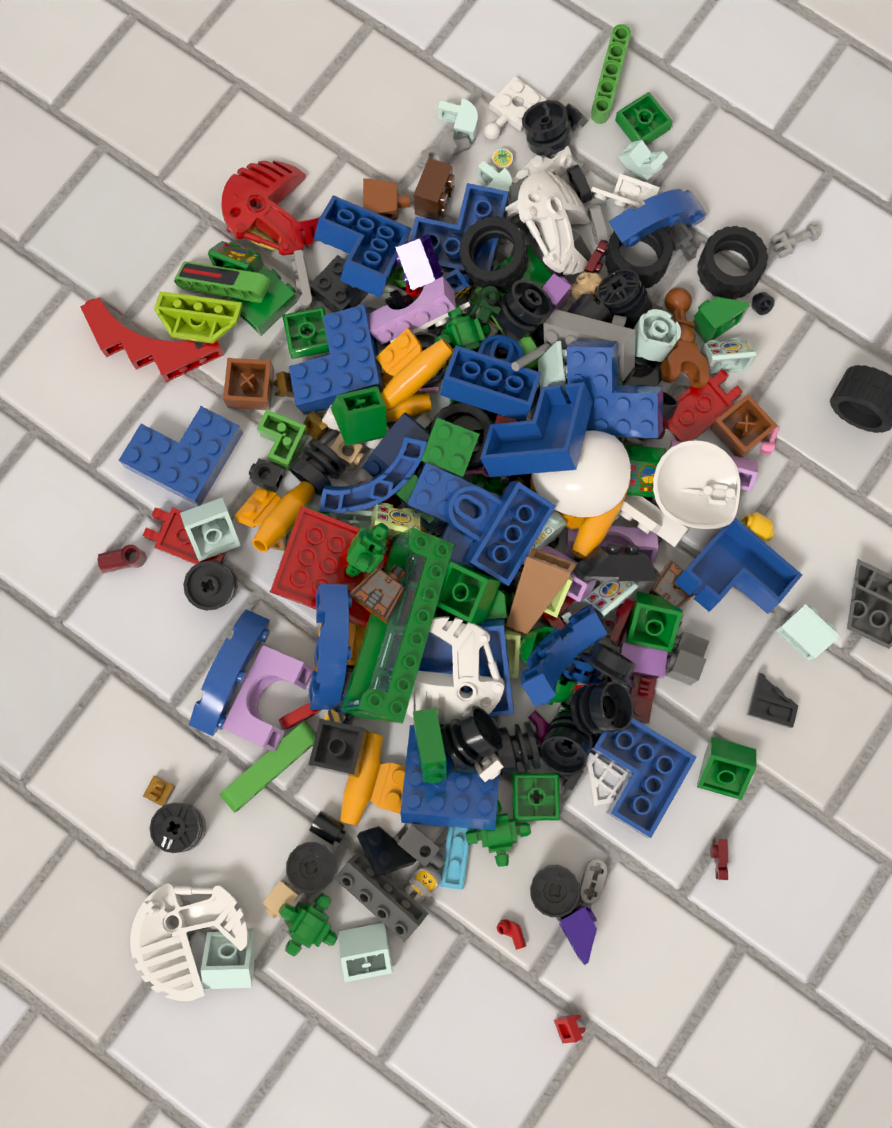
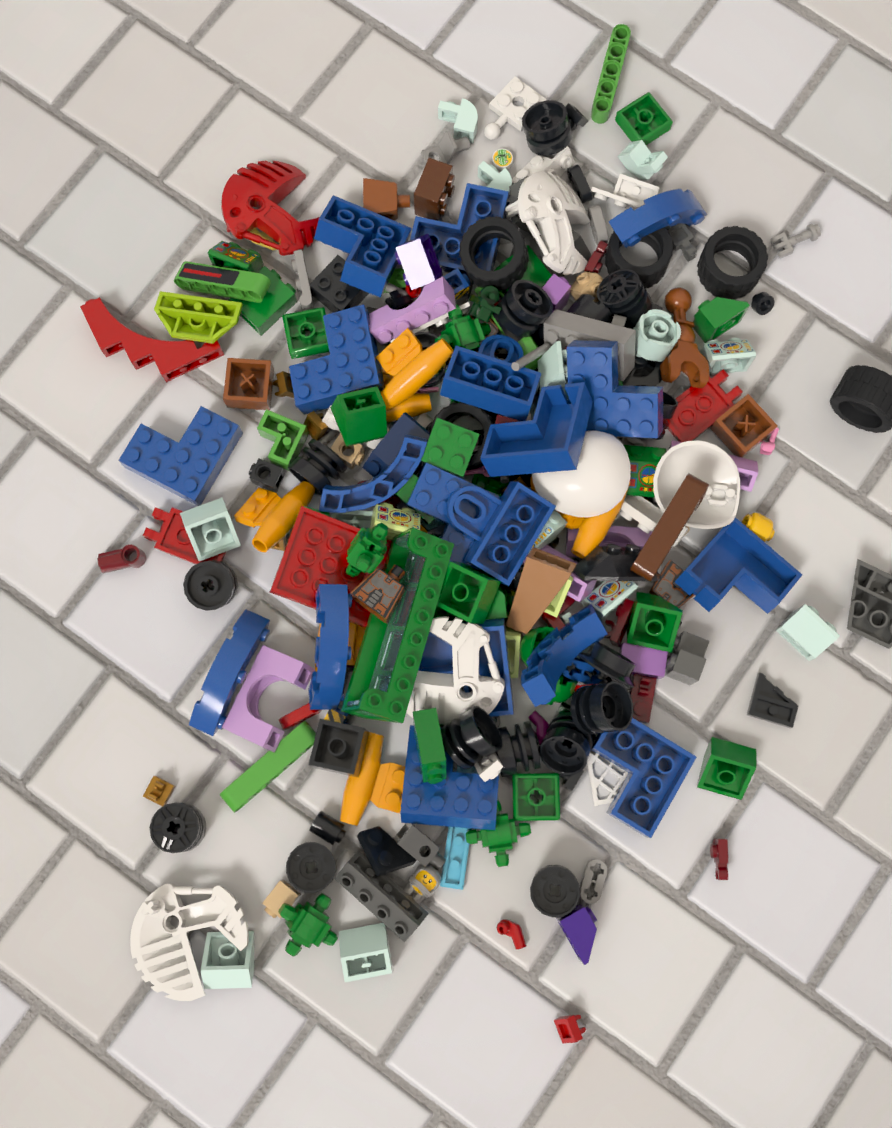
(670, 526): none -> reddish brown beam

